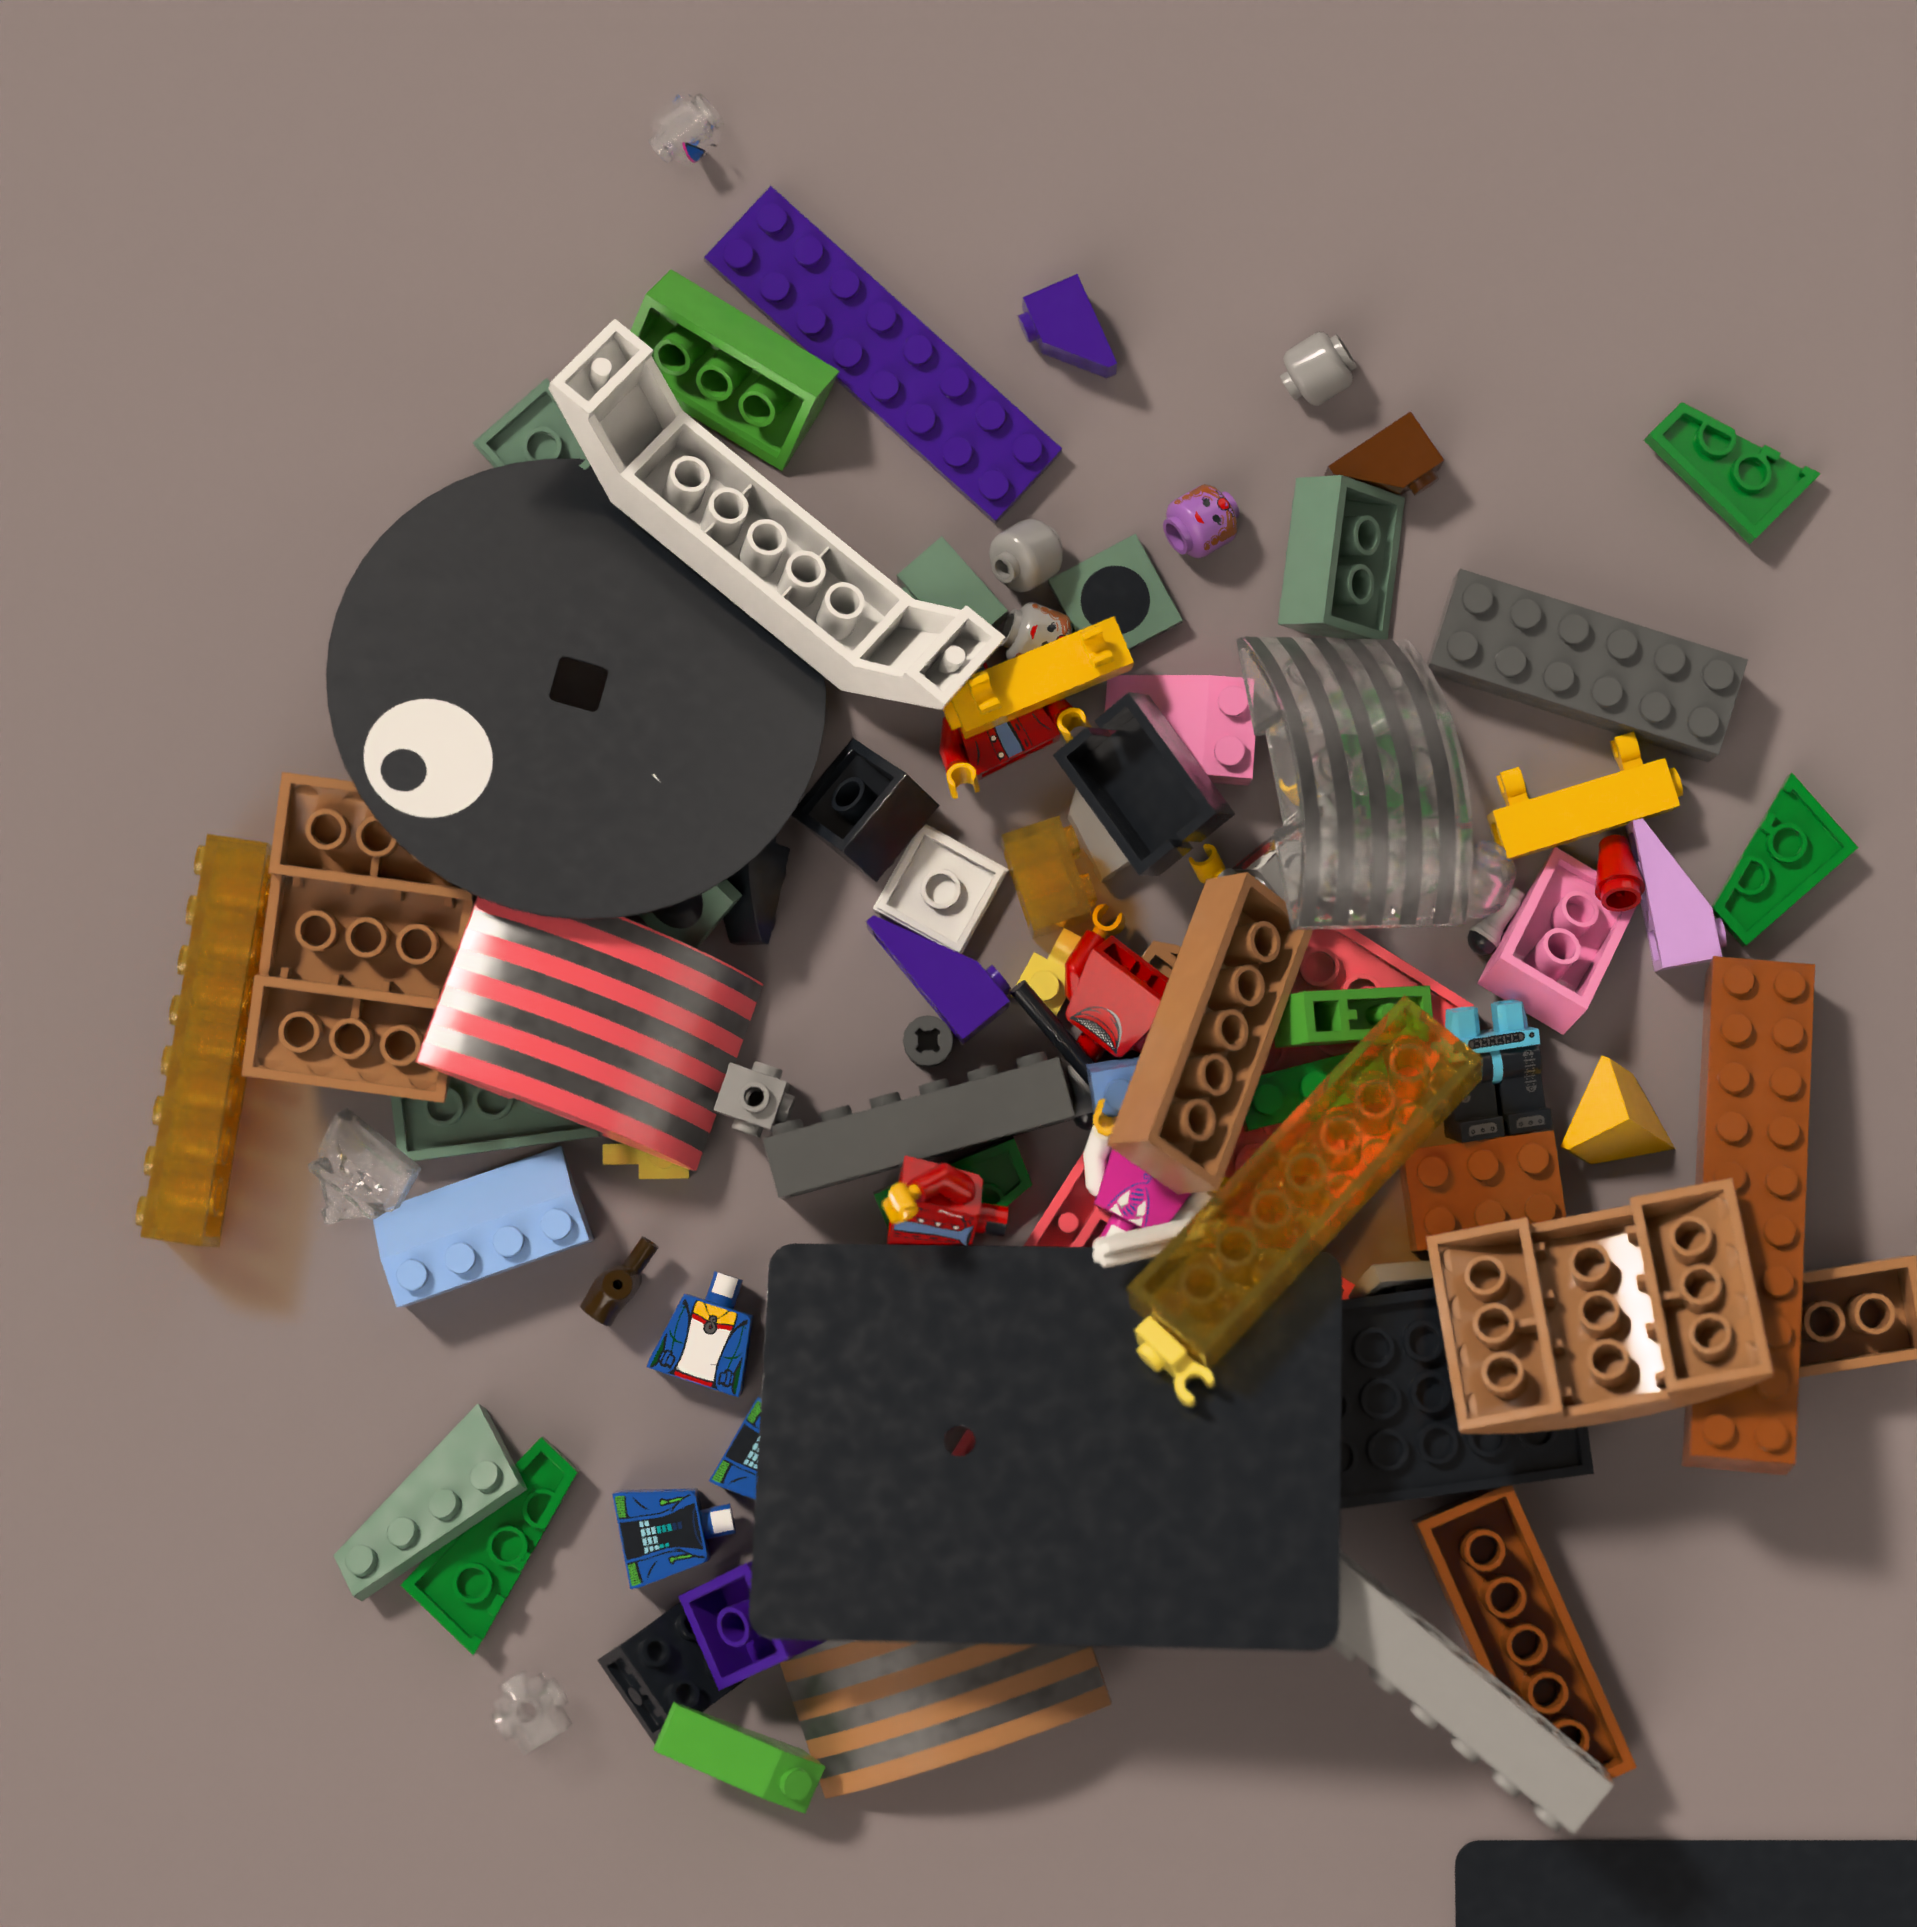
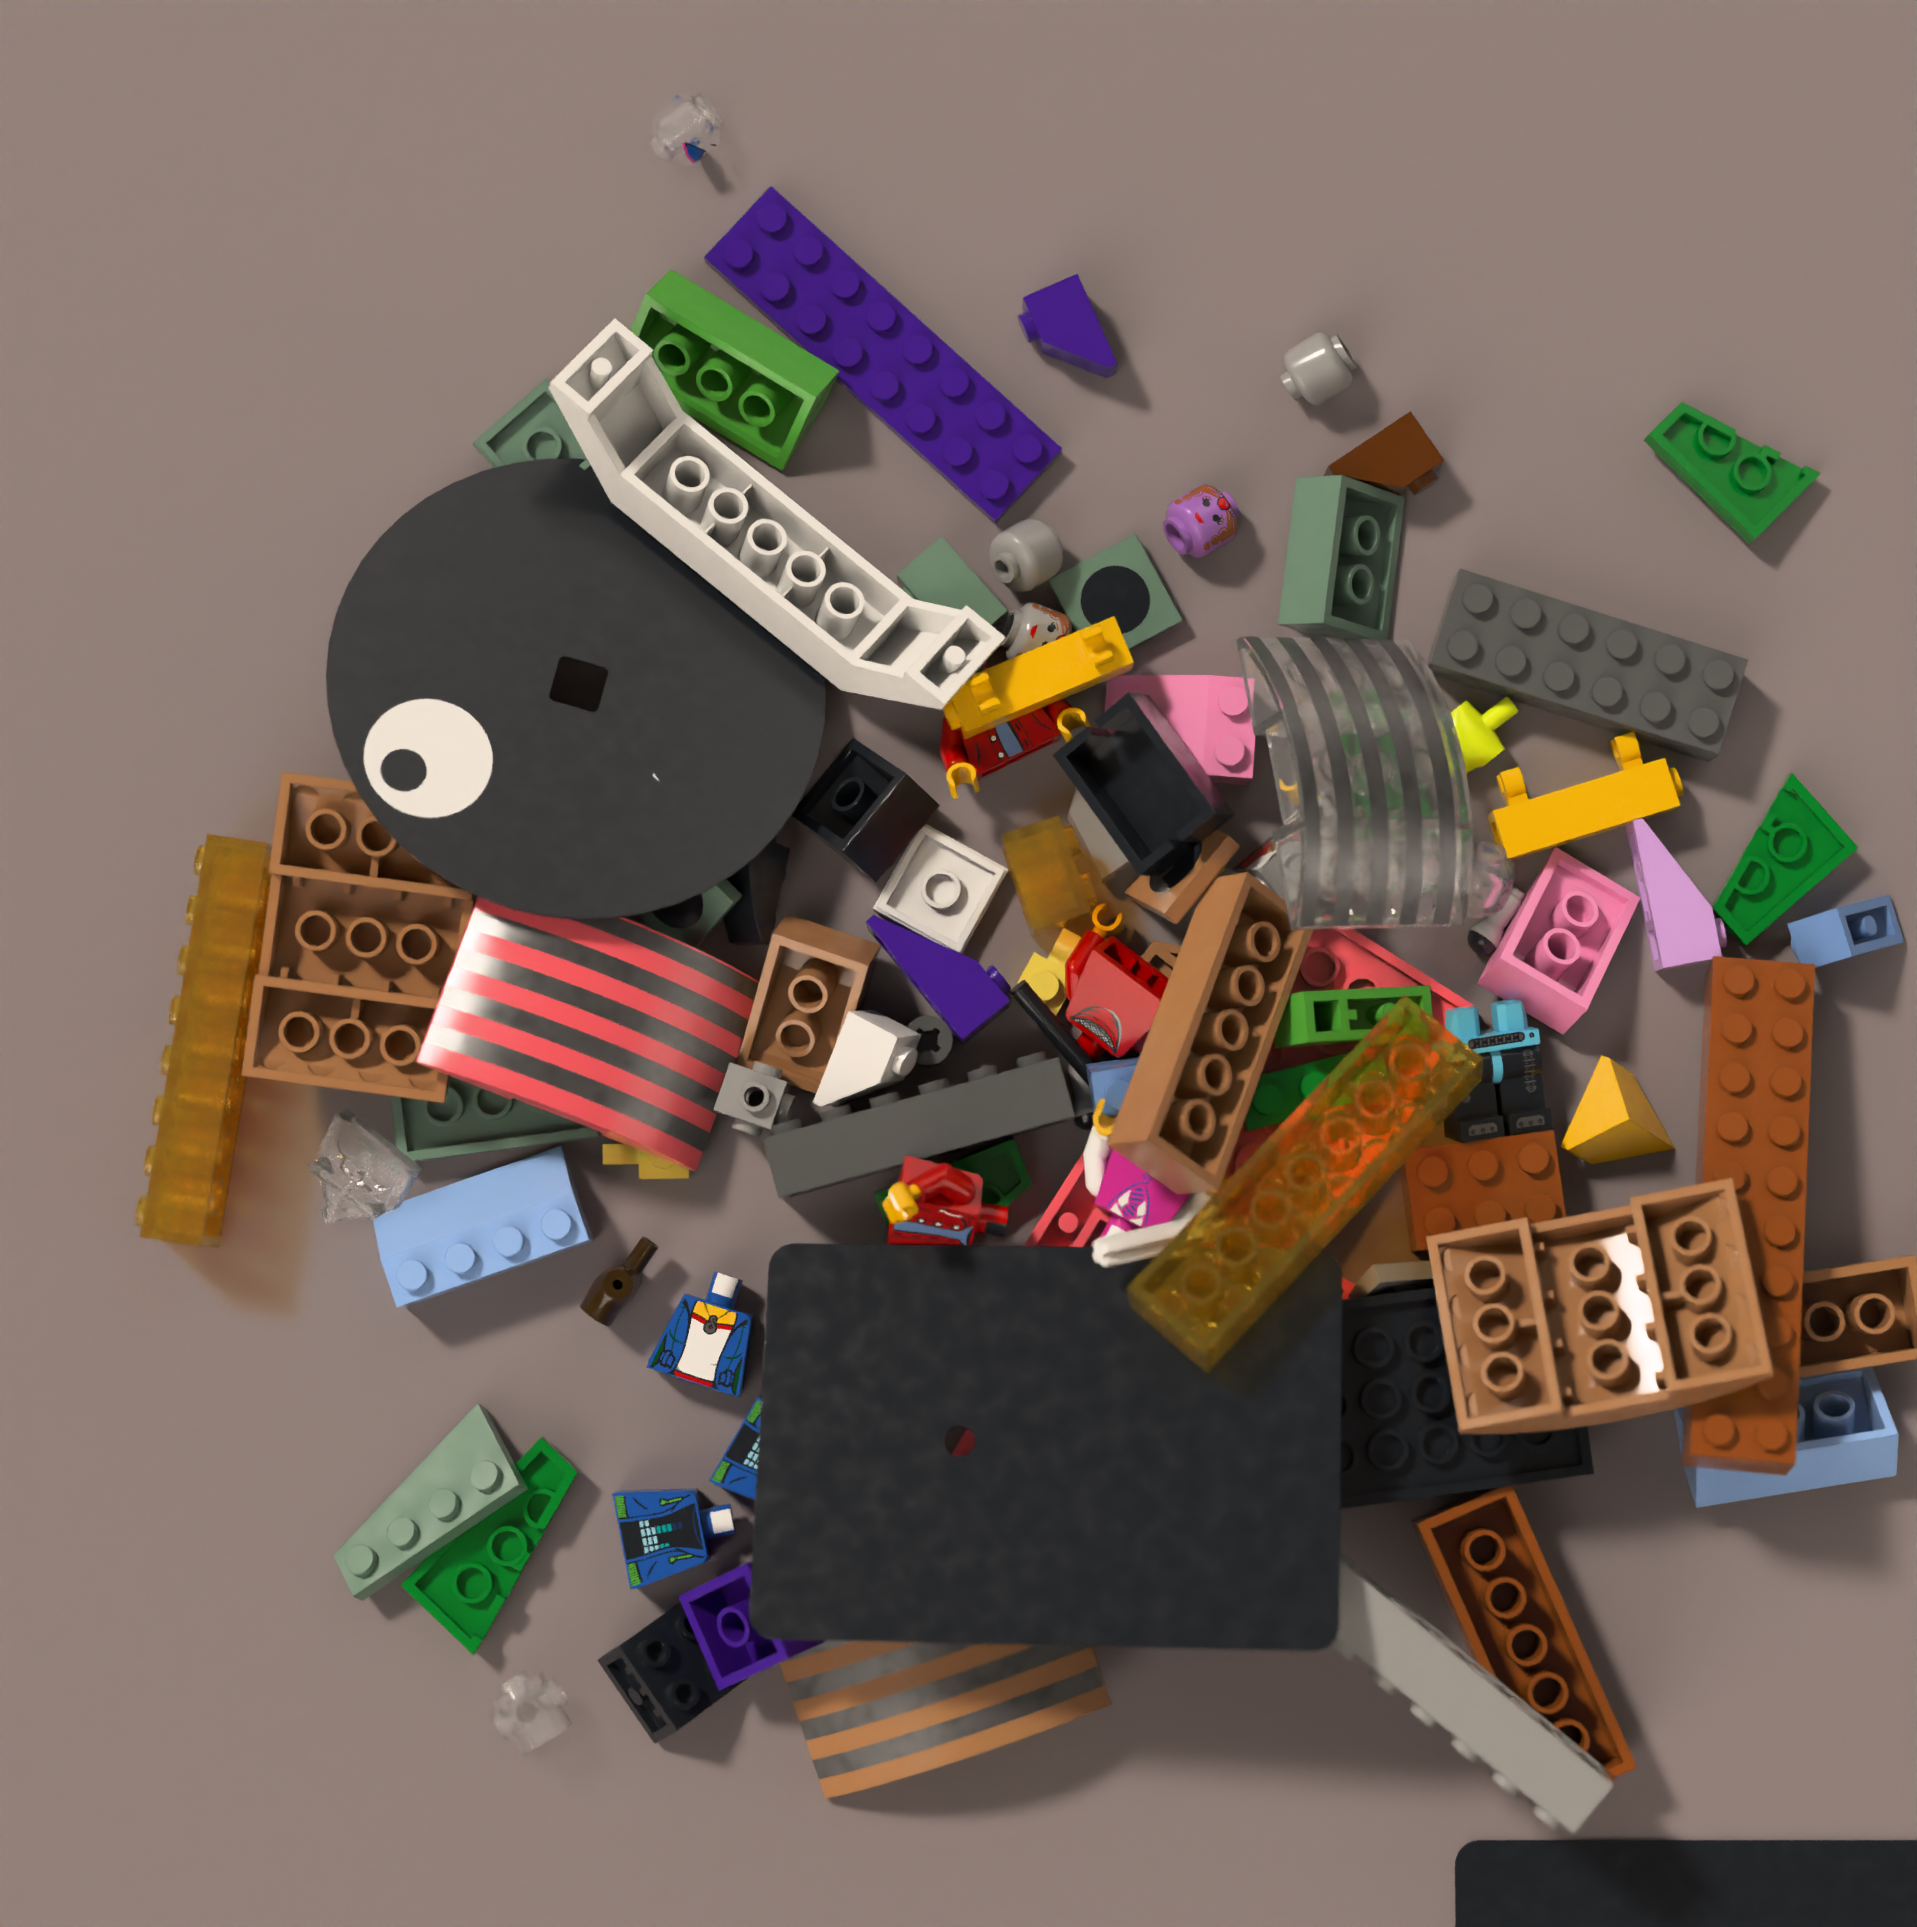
(740, 1757): bright green slope -> none
(804, 998): none -> medium nougat slope
(867, 1058): none -> white slope
(1161, 1351): light yellow plate -> none
(1186, 880): none -> medium nougat tile
(1477, 731): none -> neon yellow piece
(1618, 876): red cone -> none
(1841, 1440): none -> light blue slope
(1845, 932): none -> medium blue slope

